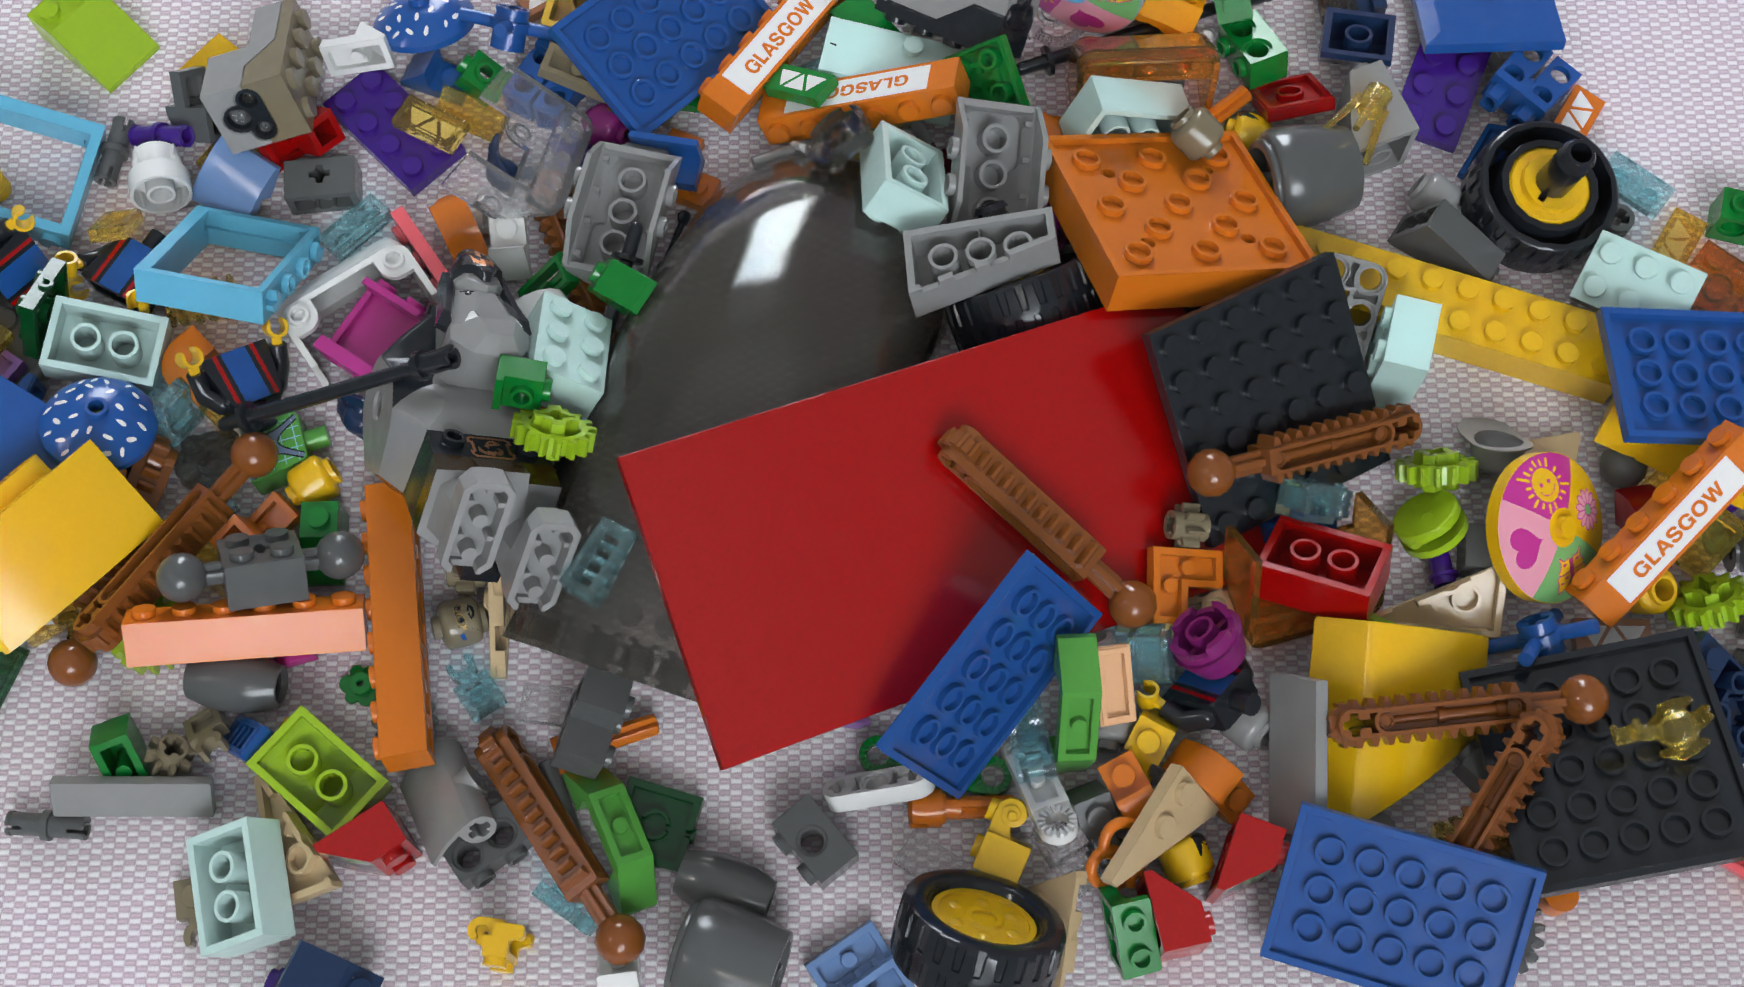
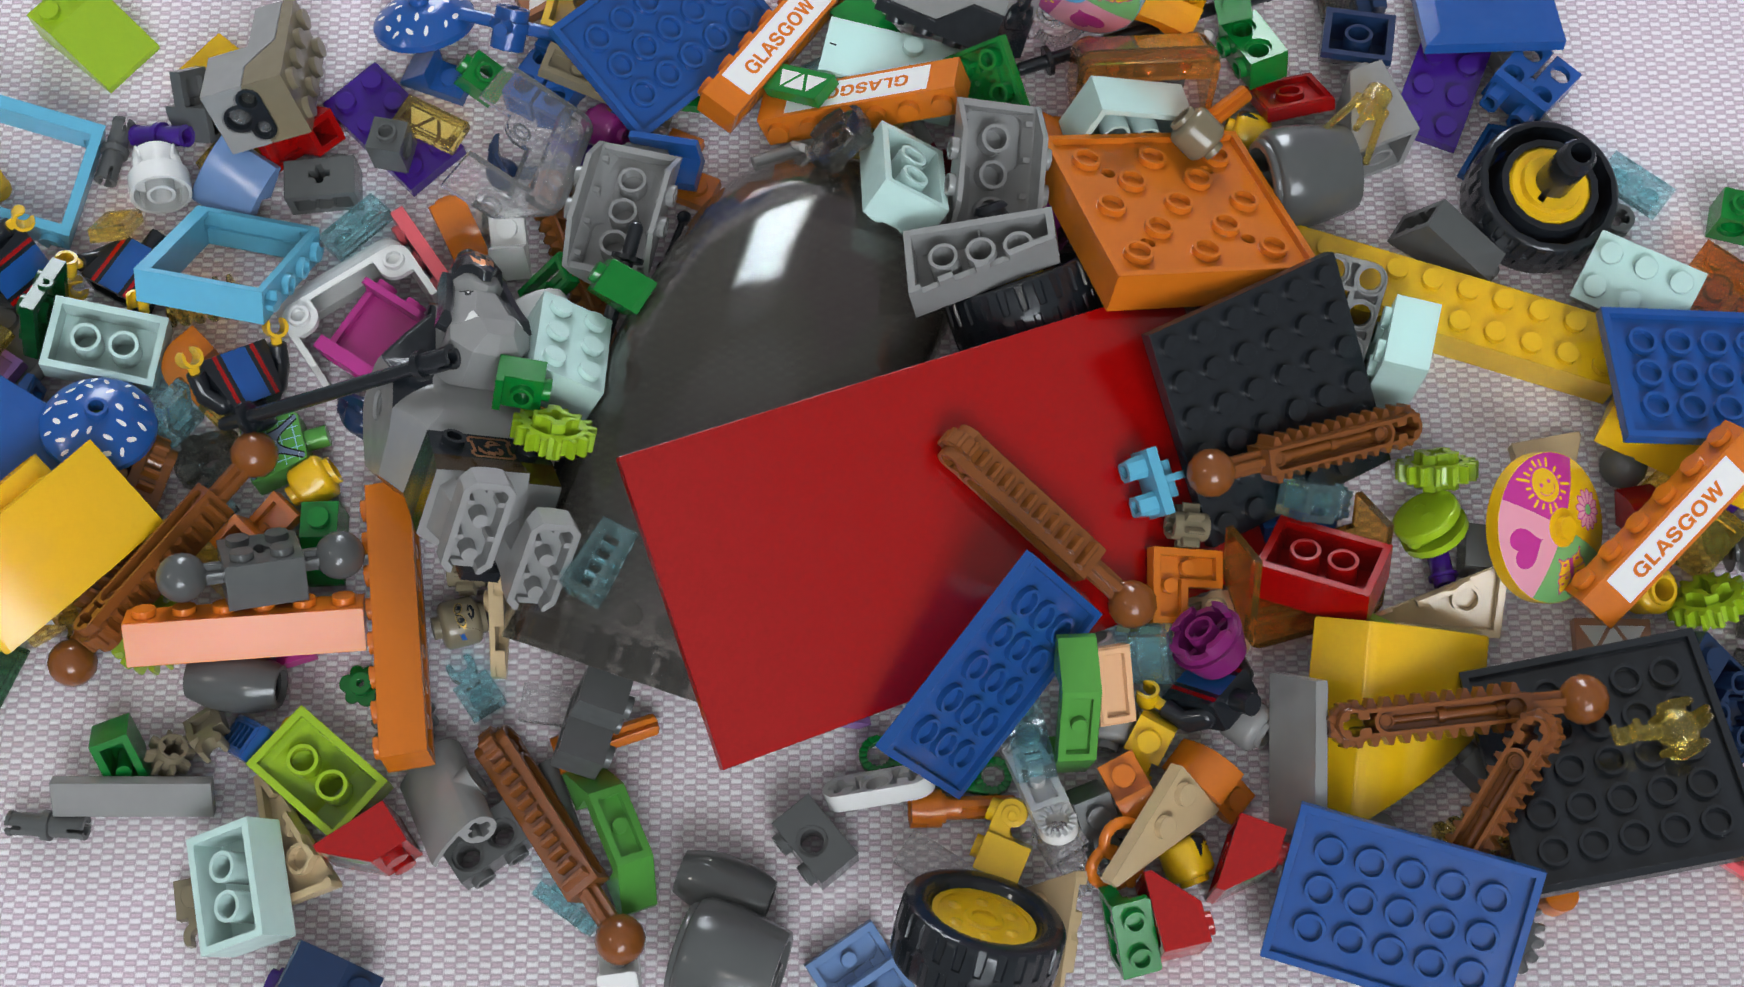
(358, 53): white slope -> none
(391, 144): none -> dark grey brick
(482, 117): clear yellow tile -> none
(501, 943): yellow piece -> none
(667, 820): dark green plate -> none
(1155, 481): none -> medium azure hips
(1432, 189): light grey head -> none
(1493, 443): light grey piece -> none
(1542, 636): blue bar -> none
(1579, 110): orange tile -> none
(1680, 235): clear yellow tile -> none

